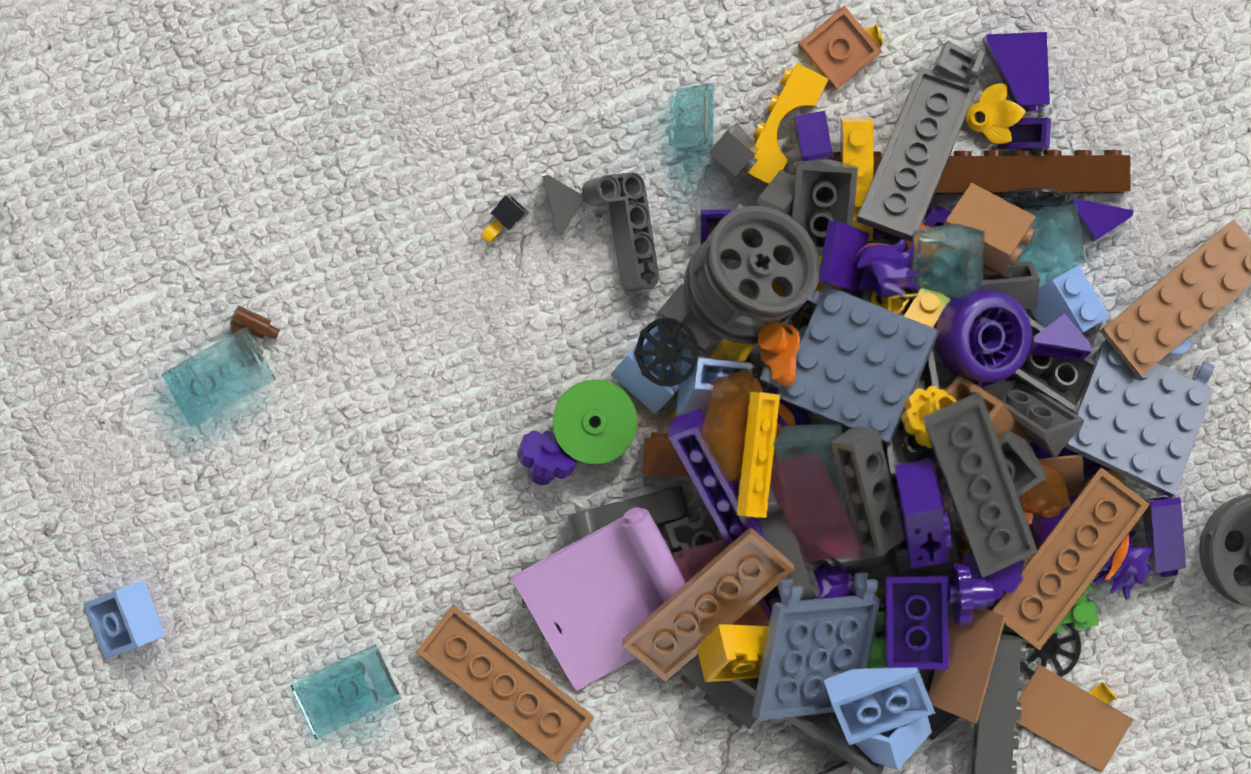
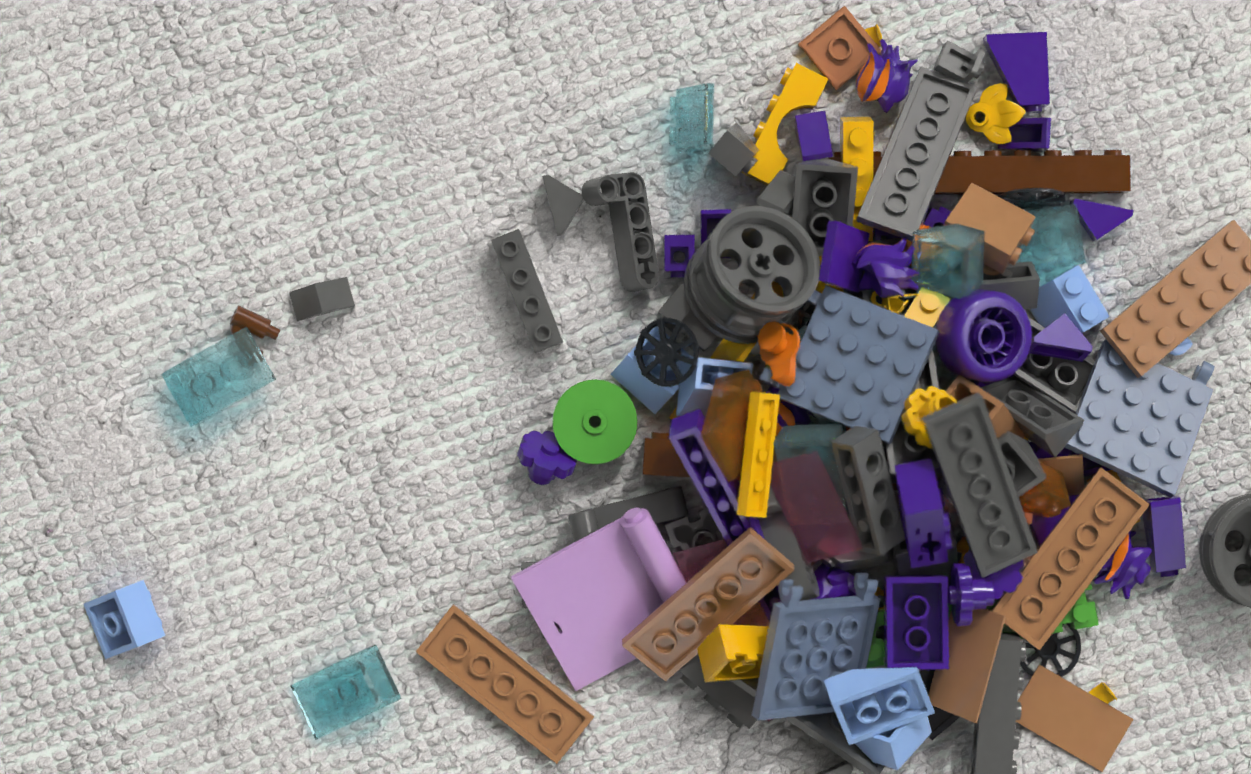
(321, 298): none -> dark grey slope
(507, 215): black piece -> none
(527, 291): none -> dark grey brick
(677, 243): none -> dark purple brick
(884, 77): none -> dark purple hair

